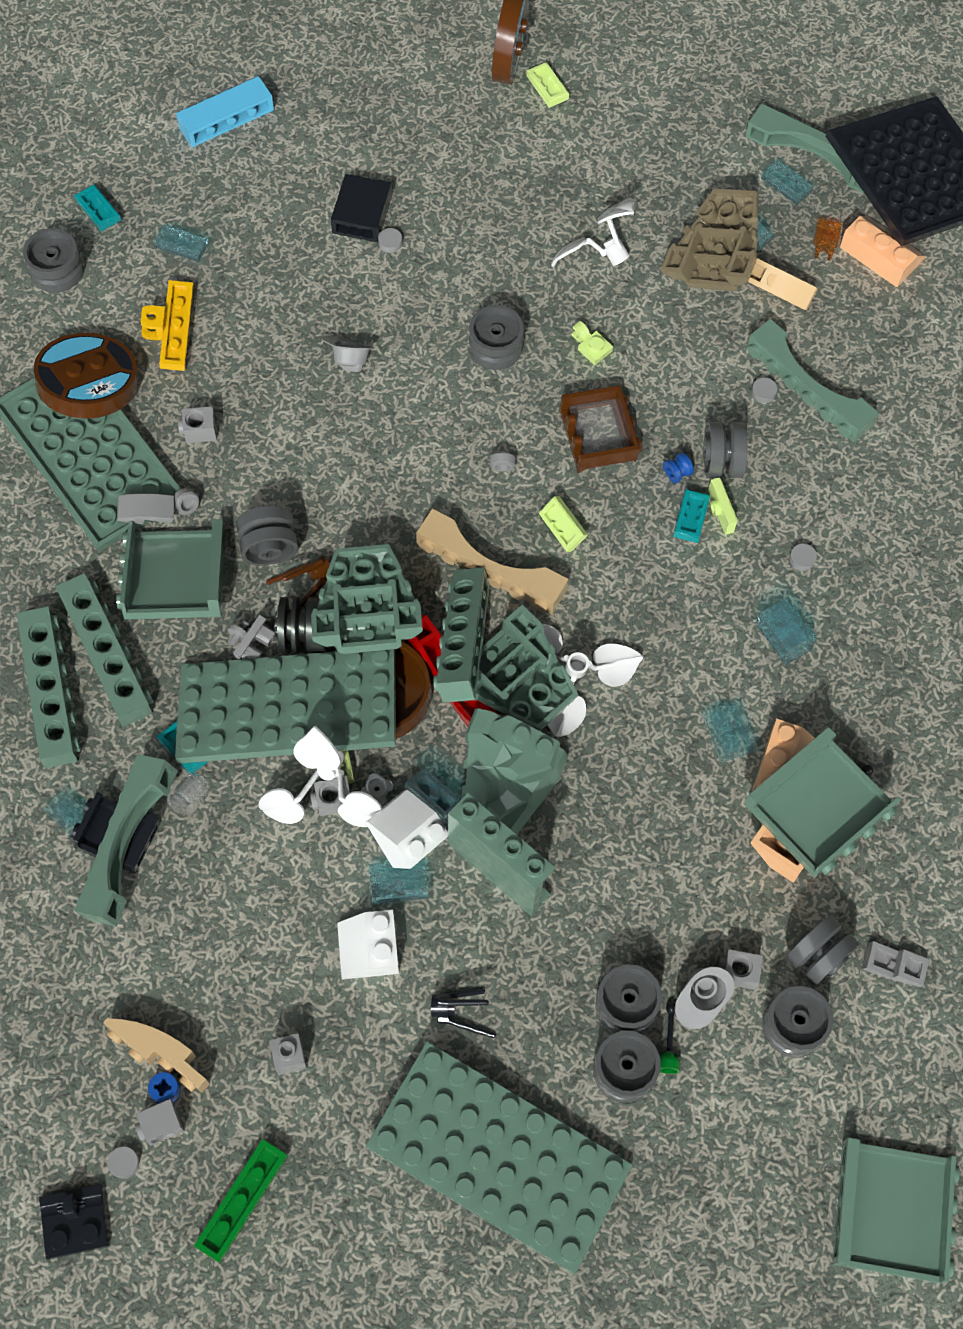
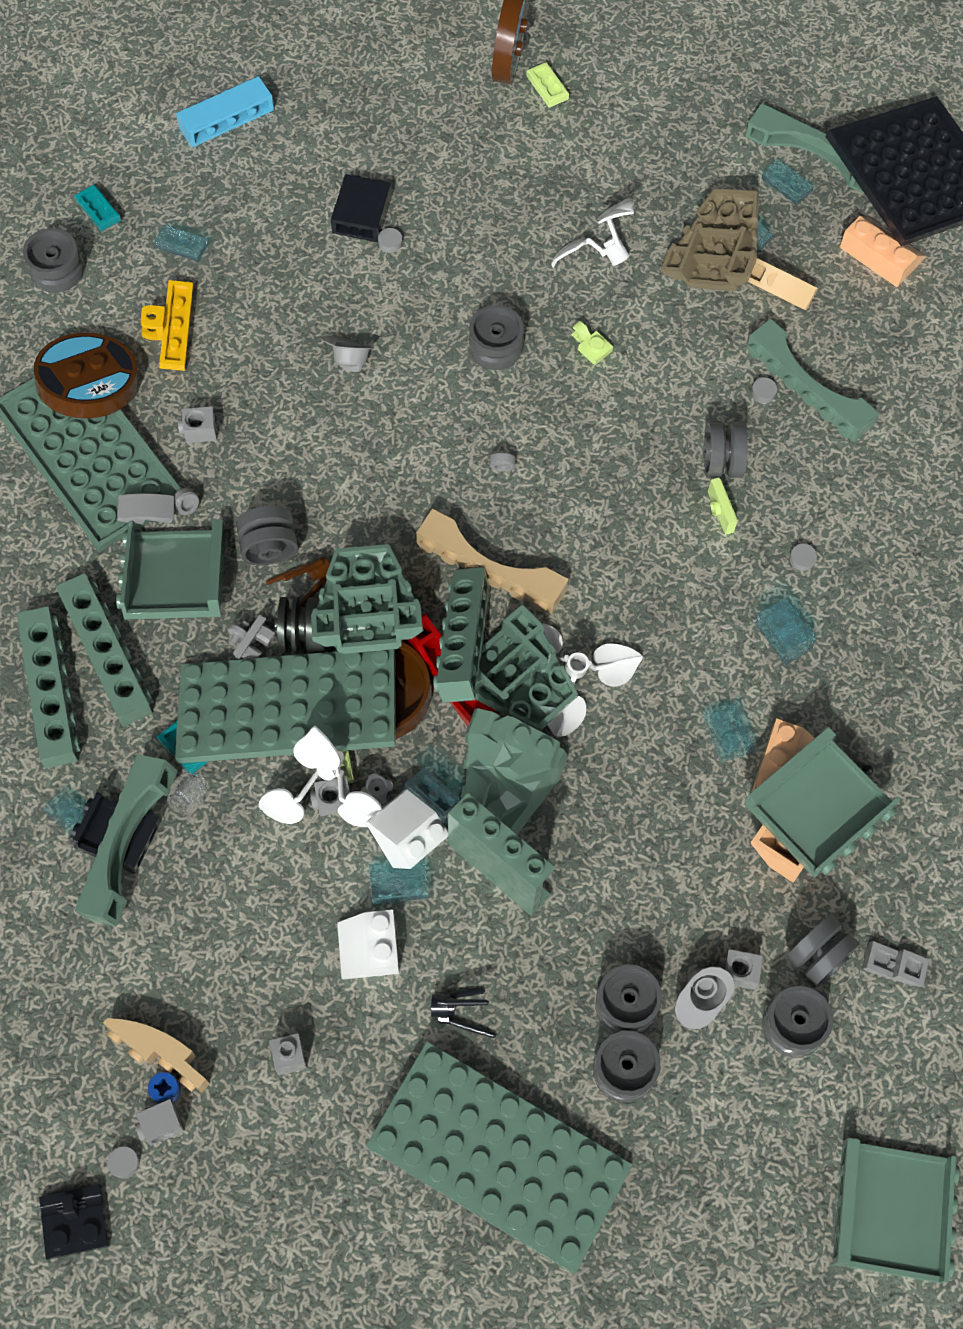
(241, 1201): green plate -> none
(563, 524): yellowish green plate -> none
(599, 428): window -> none
(669, 1060): hinge -> none
(678, 467): blue wheel -> none
(691, 516): teal plate -> none
(827, 237): clear orange plate -> none

